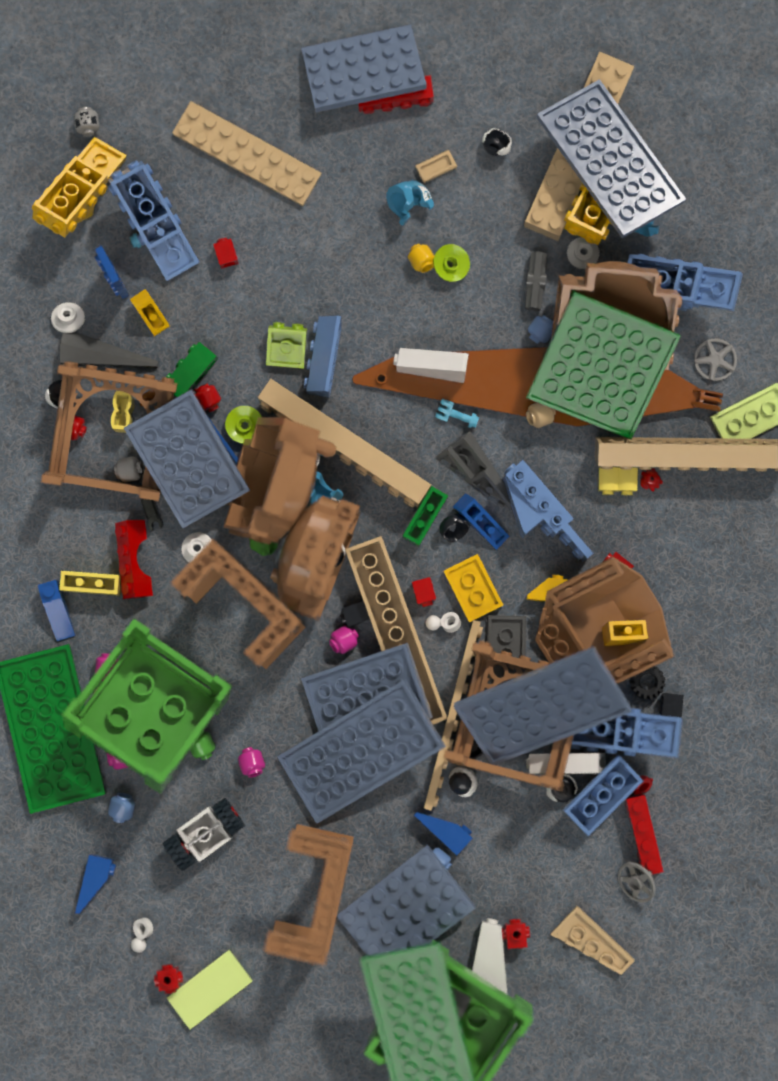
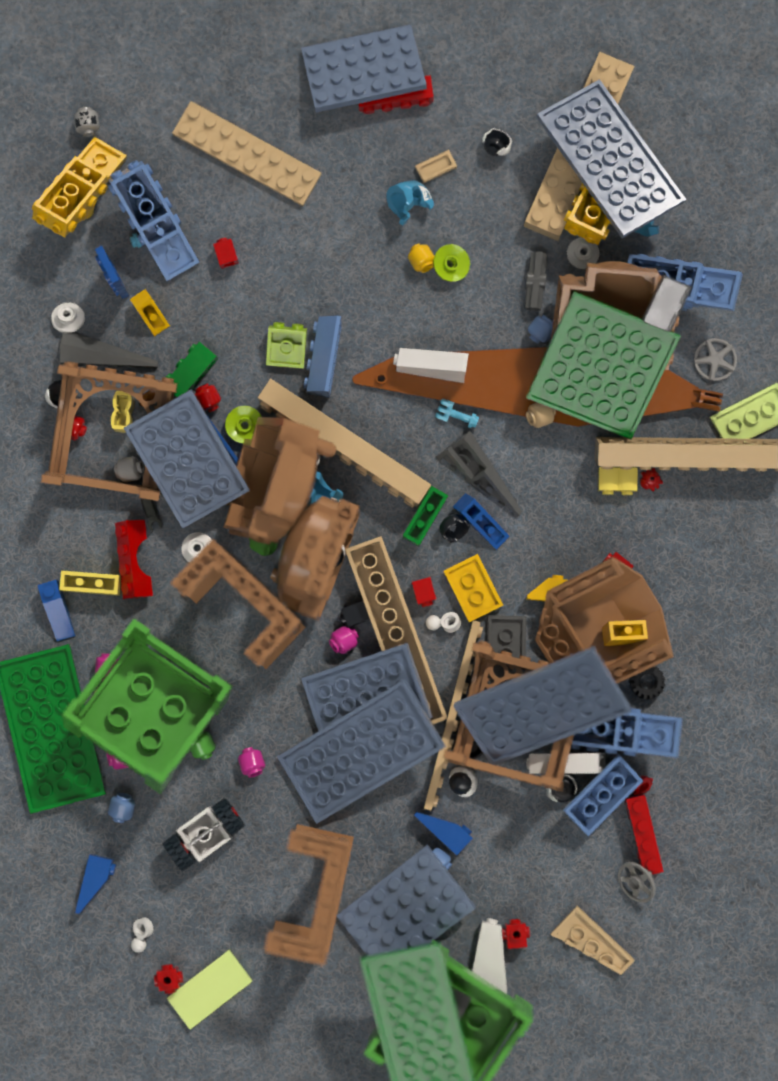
(536, 505): medium blue wedge -> none
(666, 303): none -> piece
(672, 705): black brick -> none

